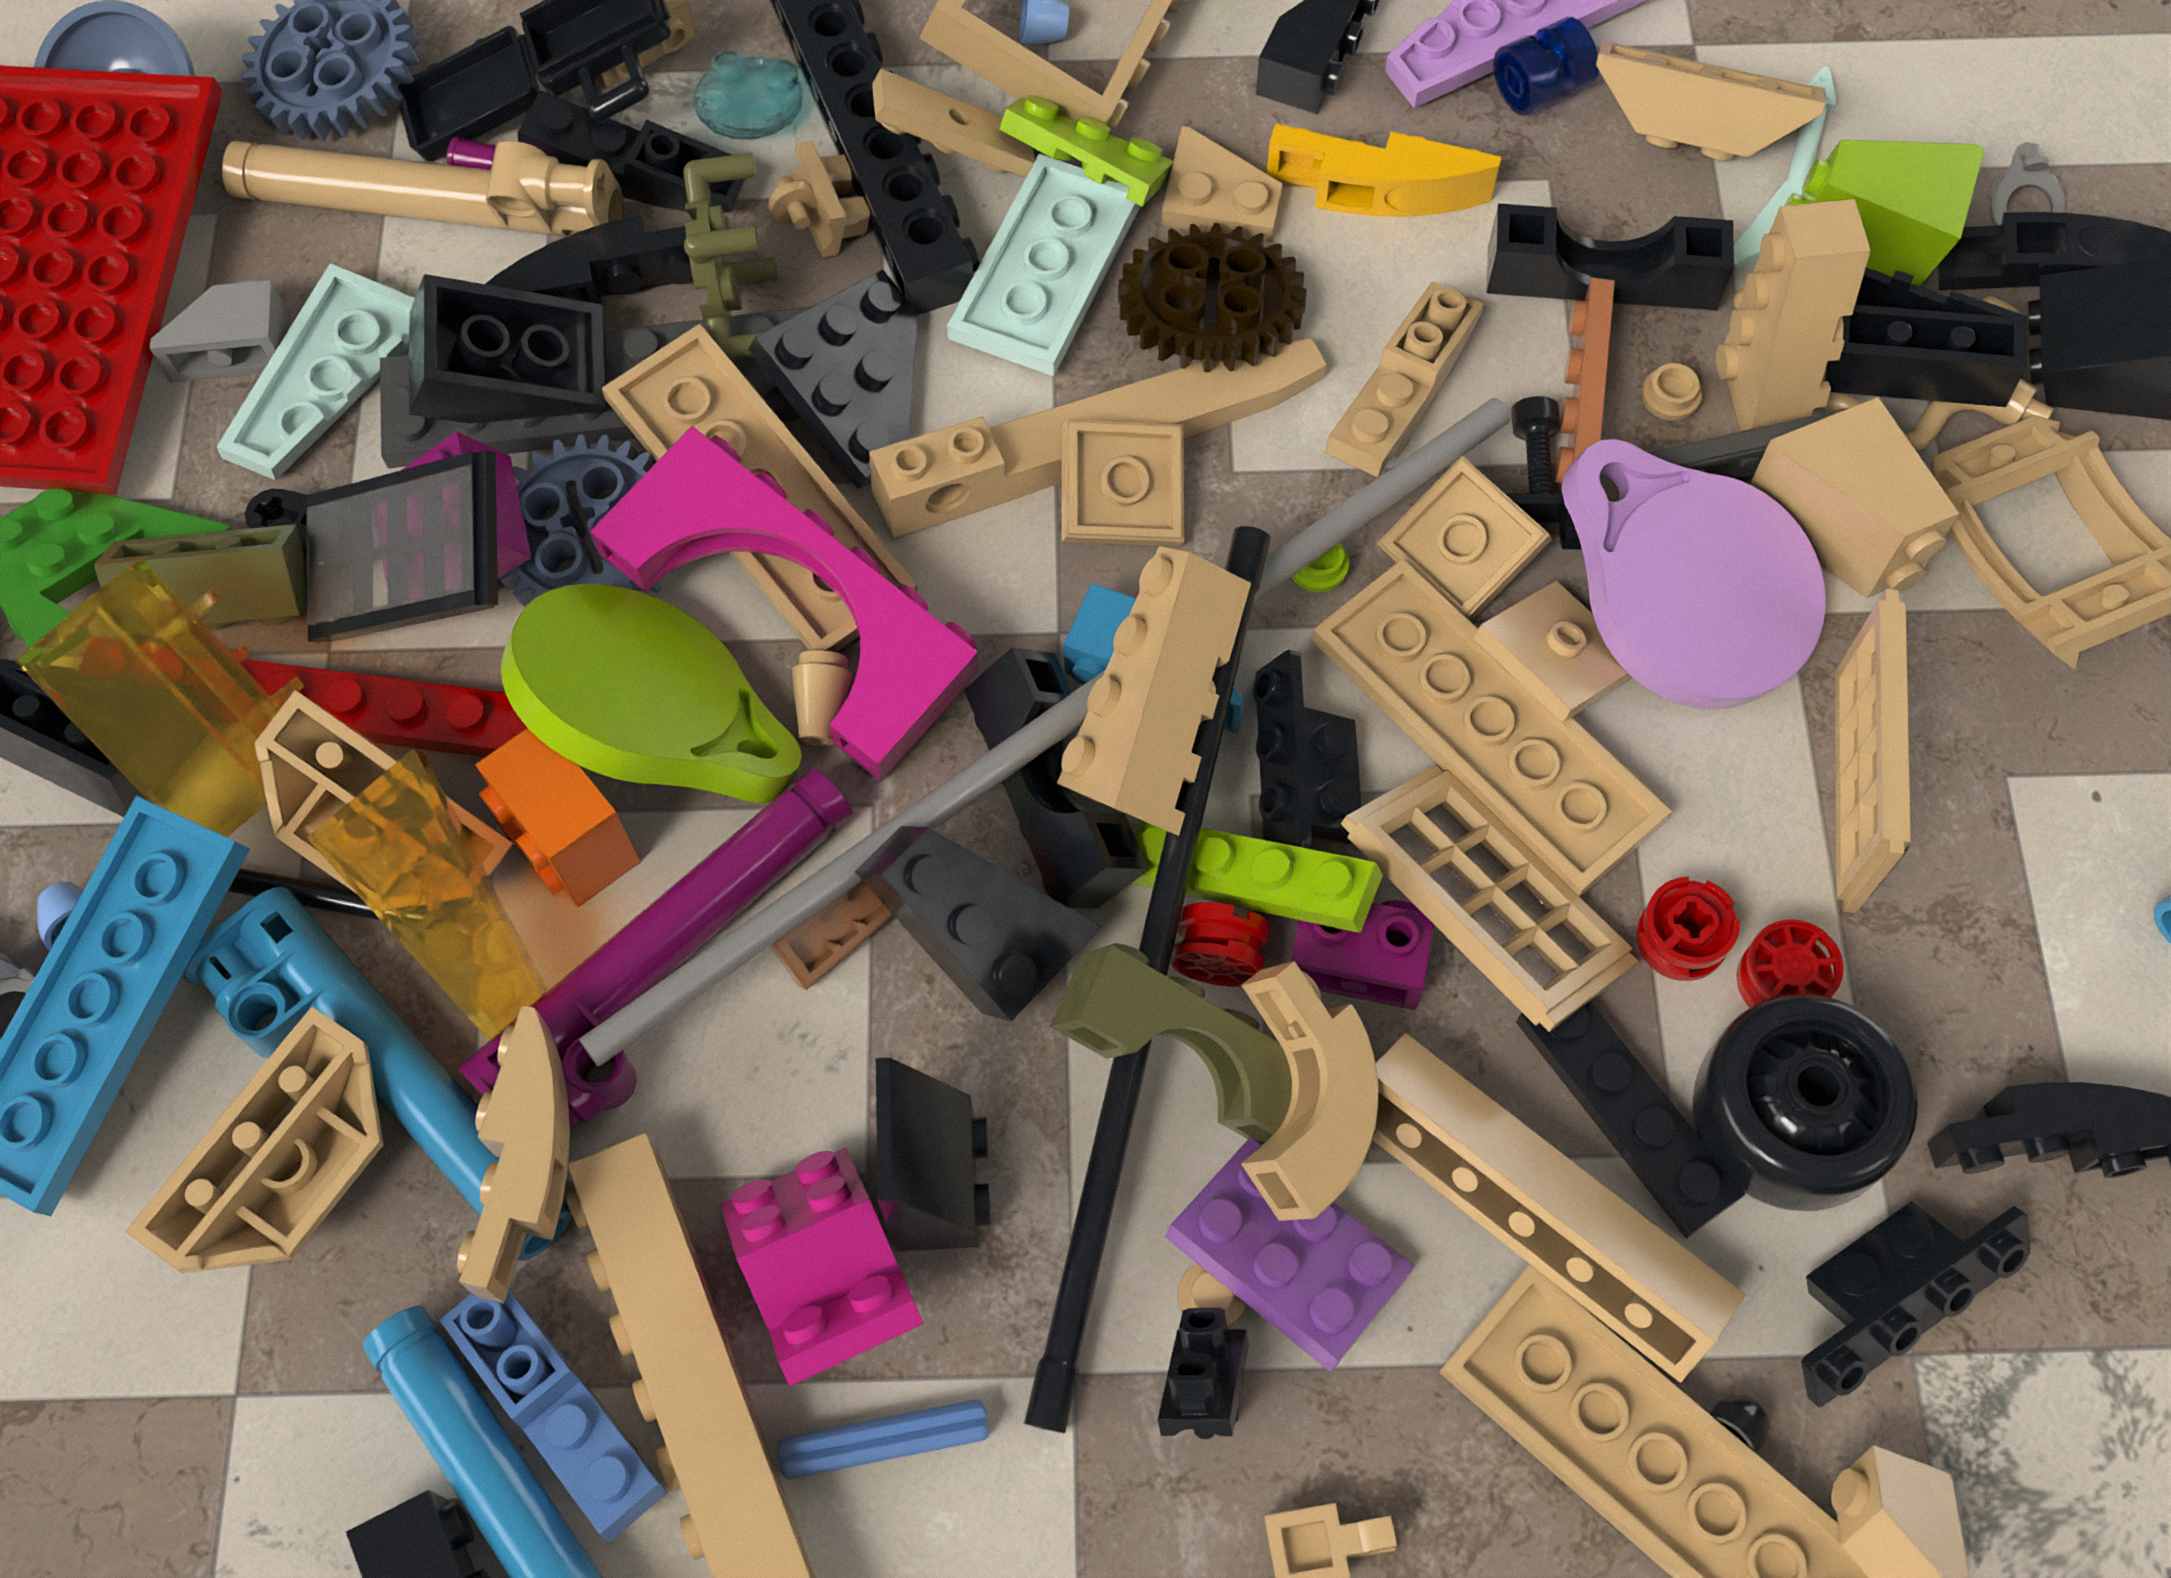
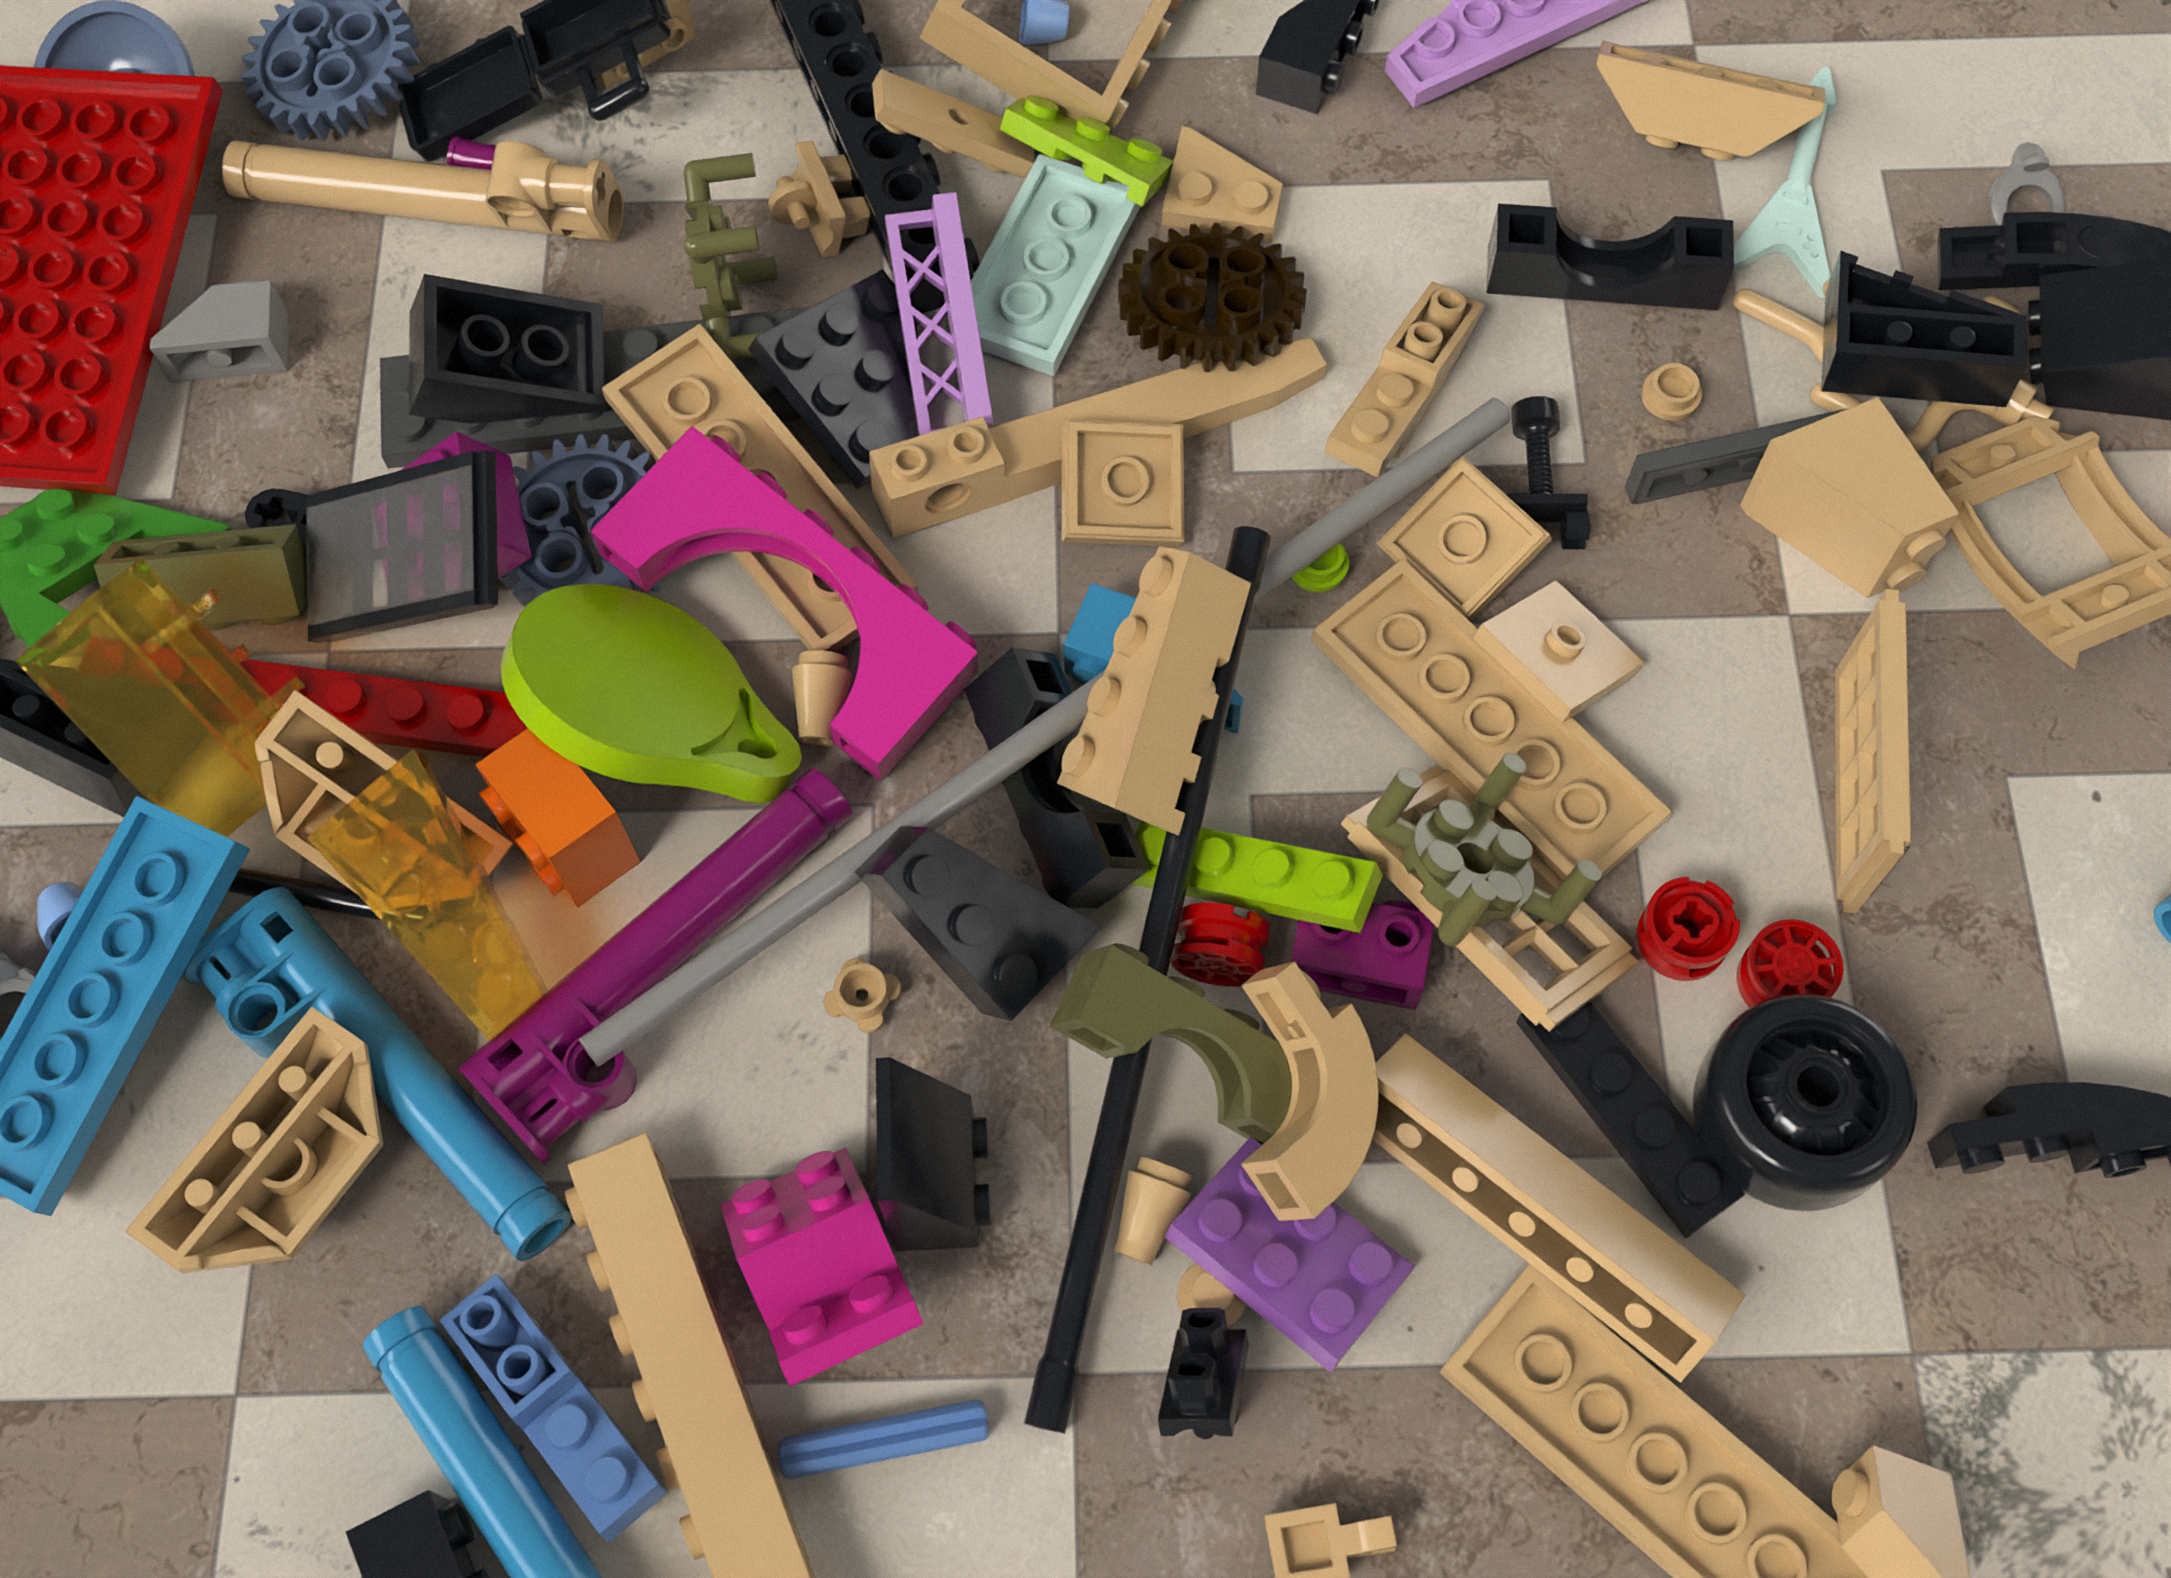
(318, 370): light aqua wing -> none
(530, 1132): tan slope -> none
(602, 263): black slope -> none
(643, 162): black slope -> none
(748, 96): clear light blue dish -> none
(830, 935): medium nougat plate -> none
(859, 976): none -> tan plate
(958, 308): none -> lavender fence
(1150, 1204): none -> tan cone
(1304, 760): black bracket -> none
(1394, 181): yellow slope -> none
(1459, 835): none -> olive plate
(1546, 65): clear blue wheel -> none
(1587, 370): nougat plate -> none
(1694, 577): lavender piece -> none
(1744, 1419): black hinge -> none
(1794, 313): tan wedge -> none
(1899, 1286): black bracket -> none
(1907, 197): lime slope -> none

